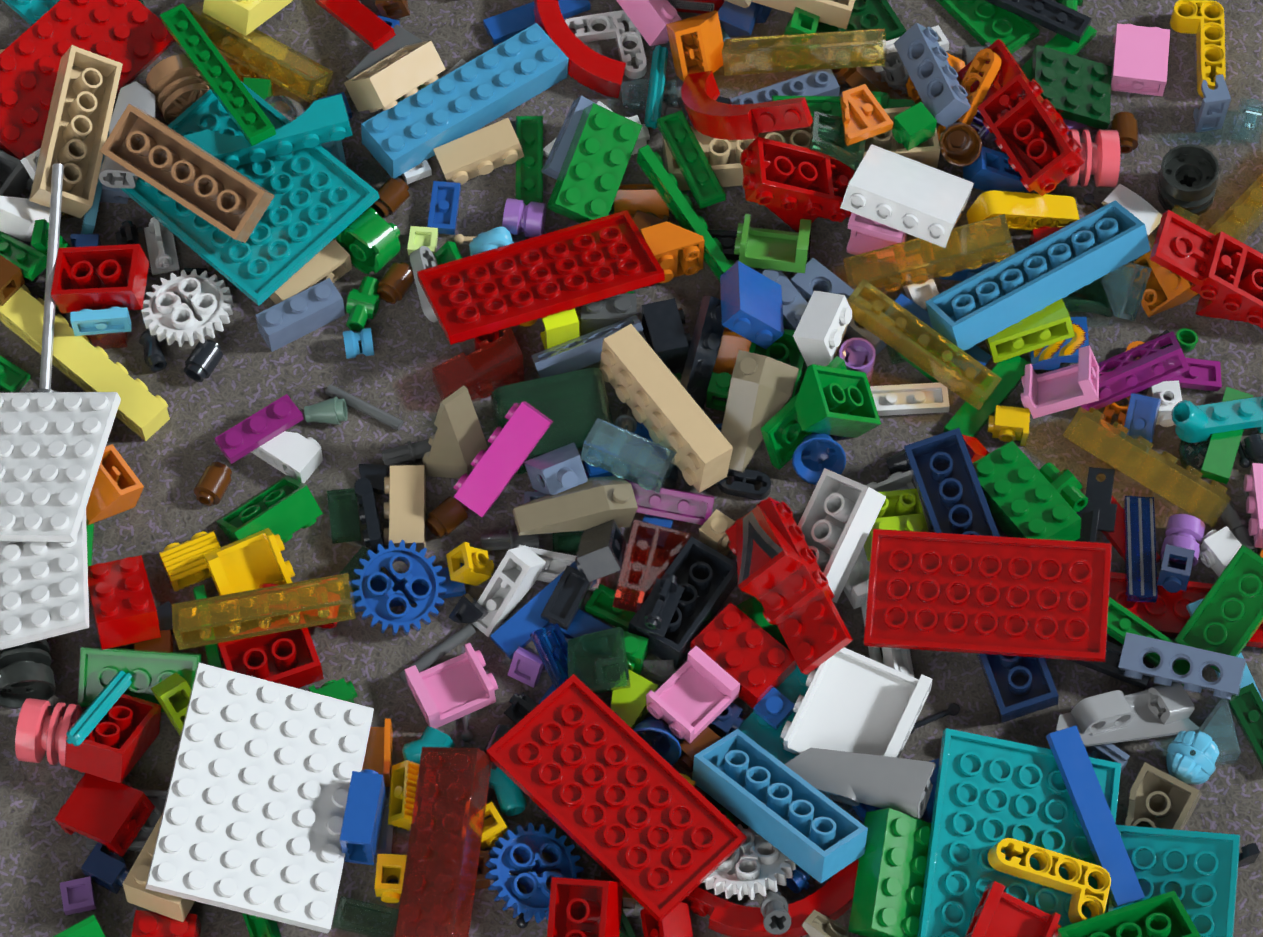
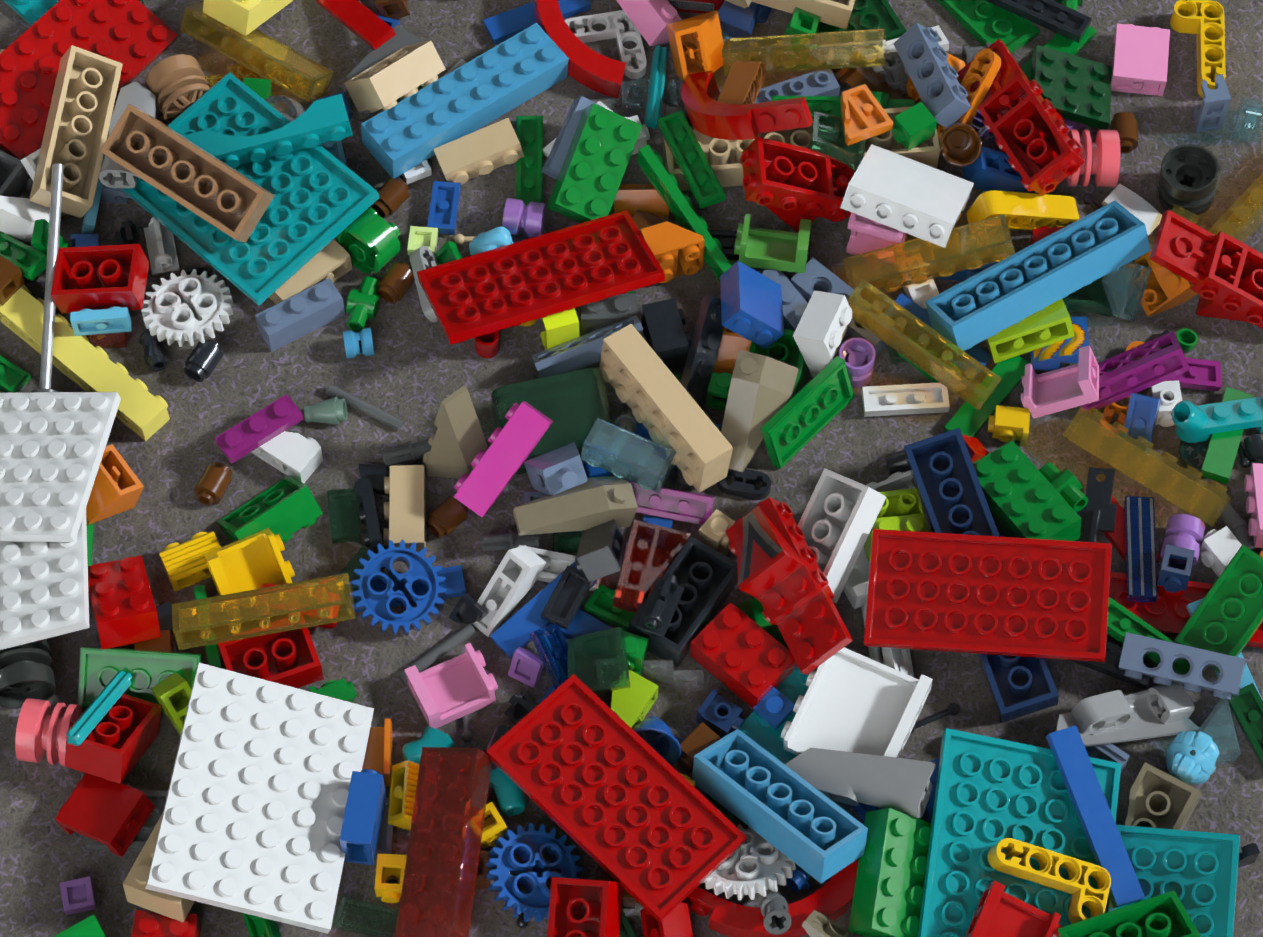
(105, 869): dark blue brick -> none
(218, 74): green plate -> none
(476, 566): yellow brick -> none
(483, 370): clear red wedge -> none
(693, 696): bright pink panel -> none
(743, 83): none -> dark orange beam
(817, 453): blue hat -> none
(836, 402): green slope -> none

